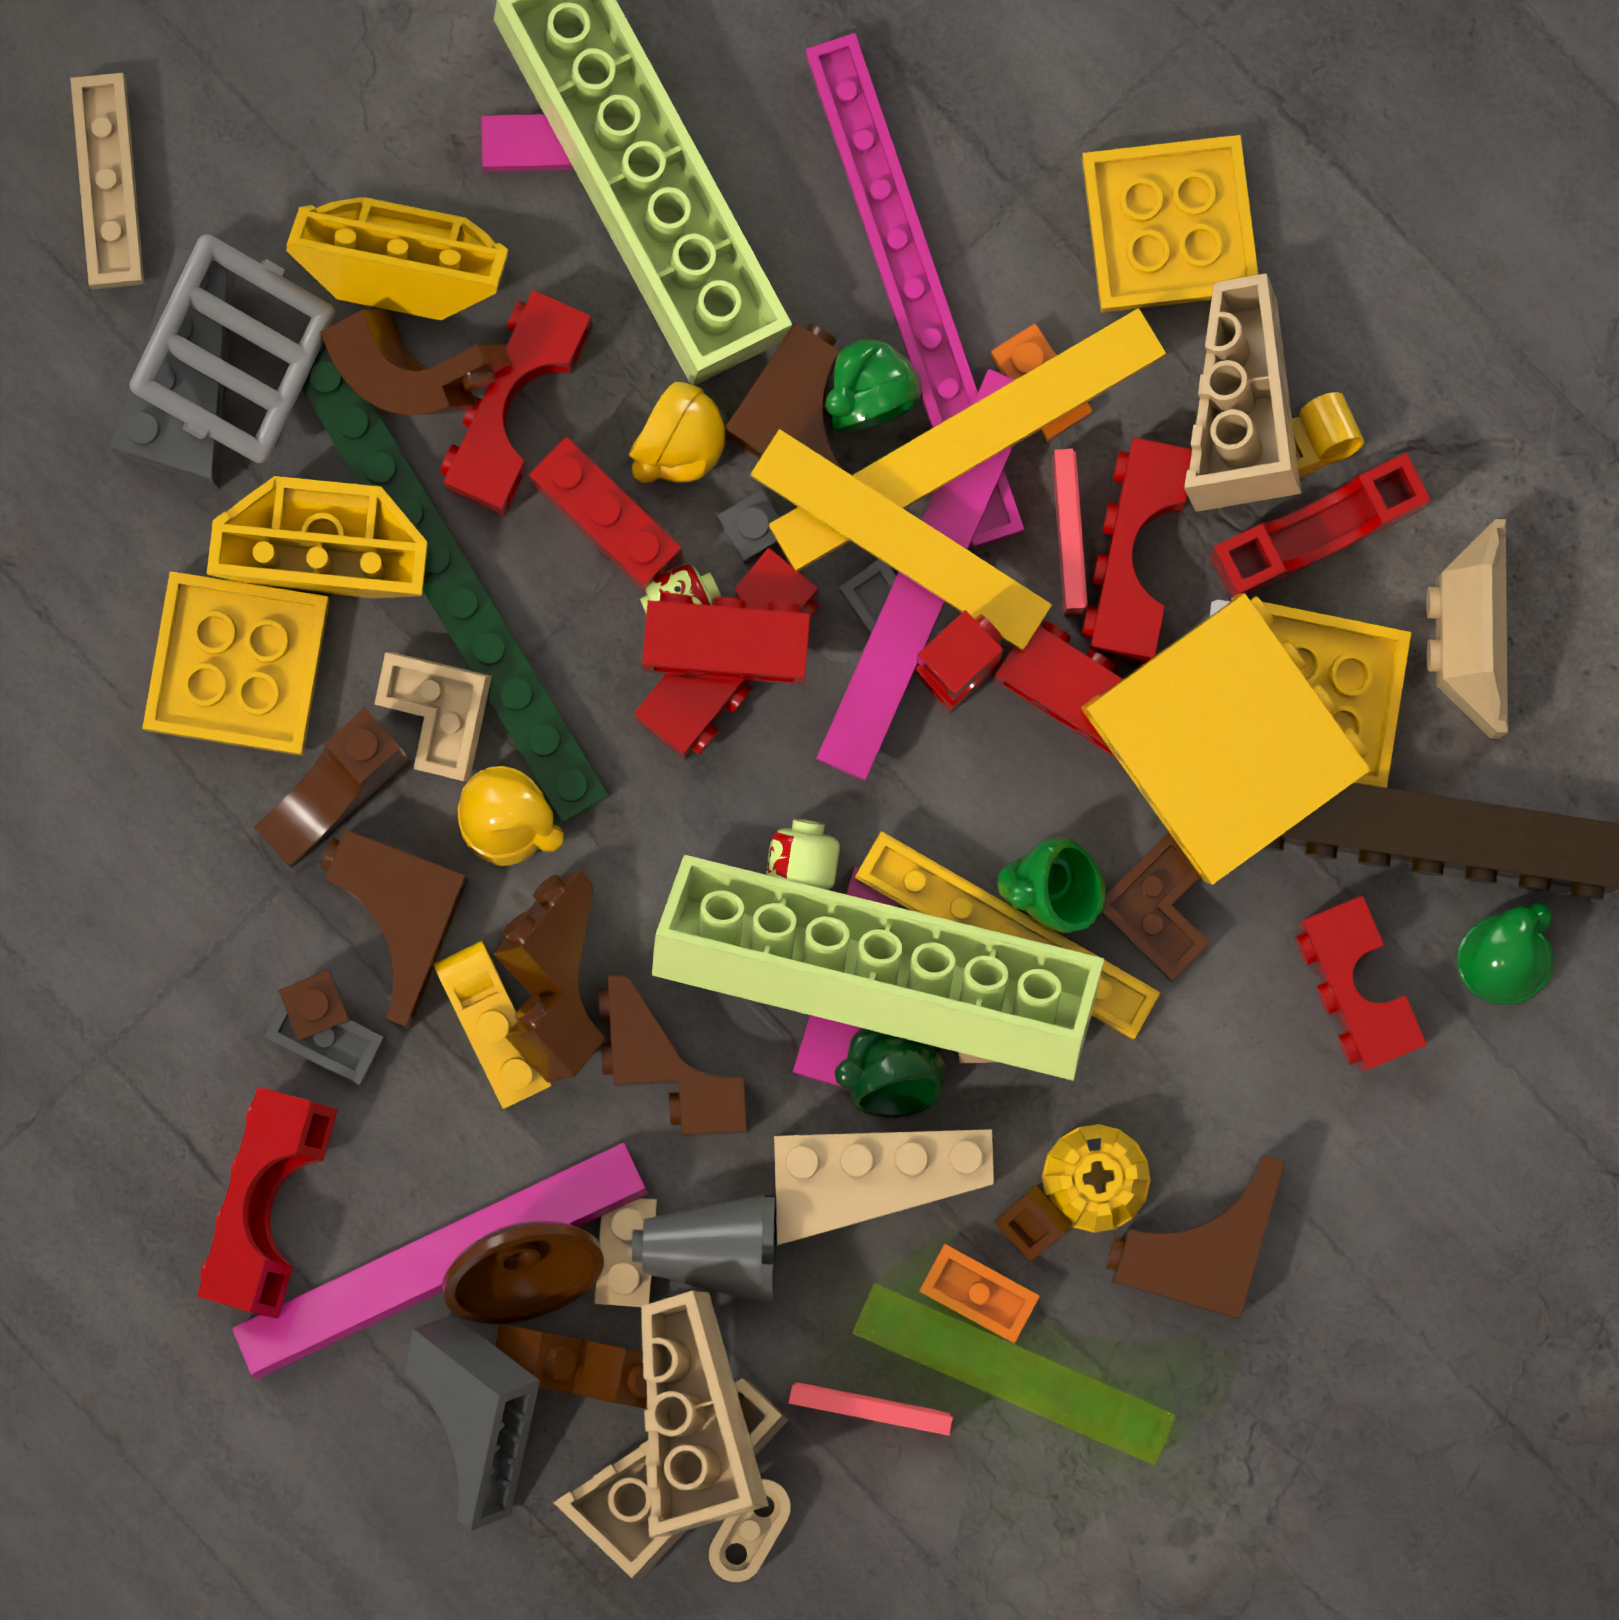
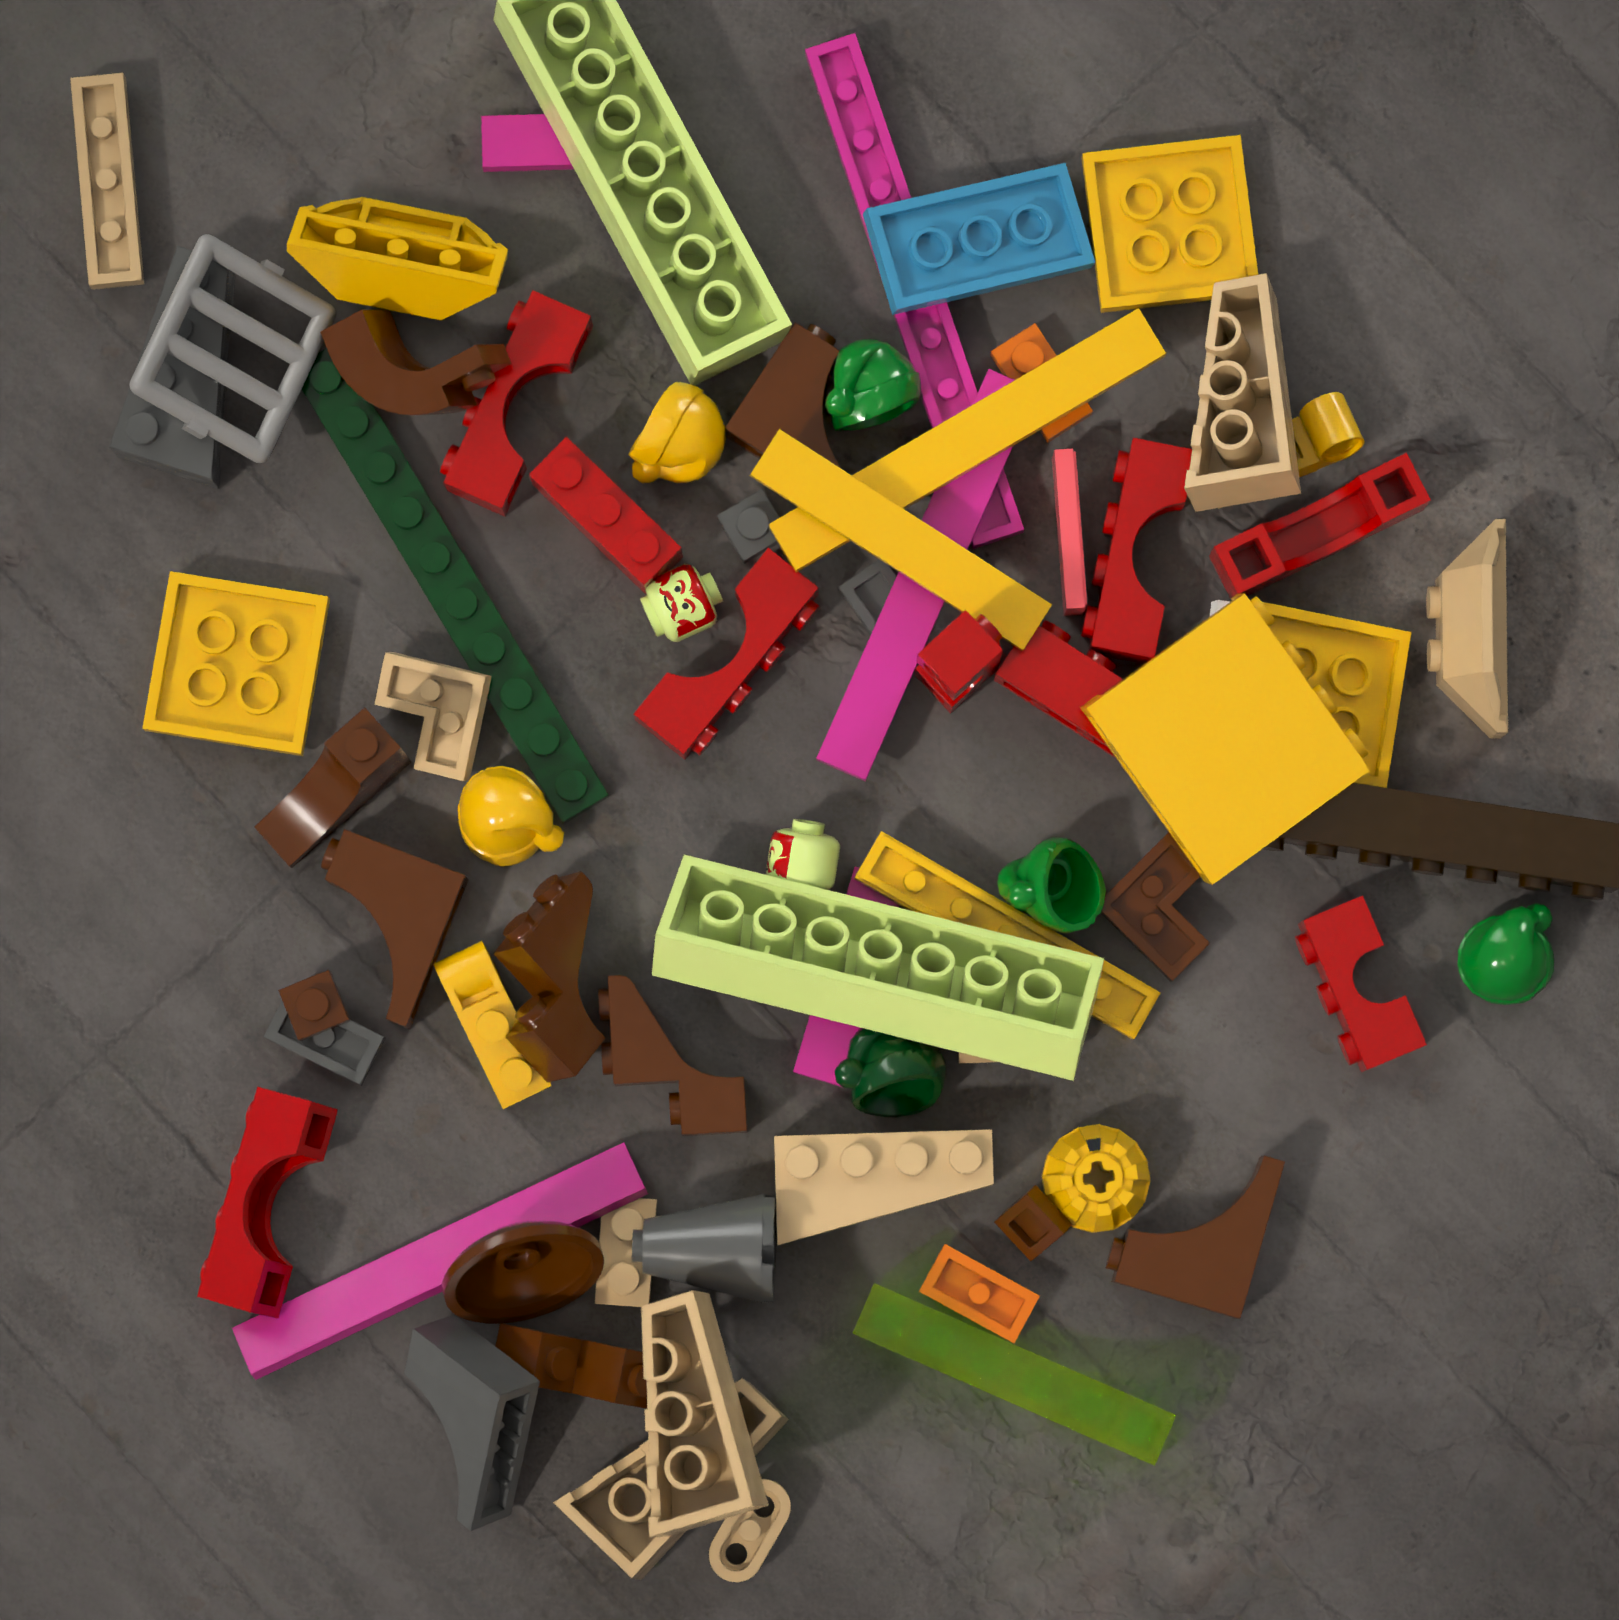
(319, 540): yellow wedge -> none
(726, 639): red brick -> none
(871, 1408): coral tile -> none
(978, 238): none -> dark azure plate

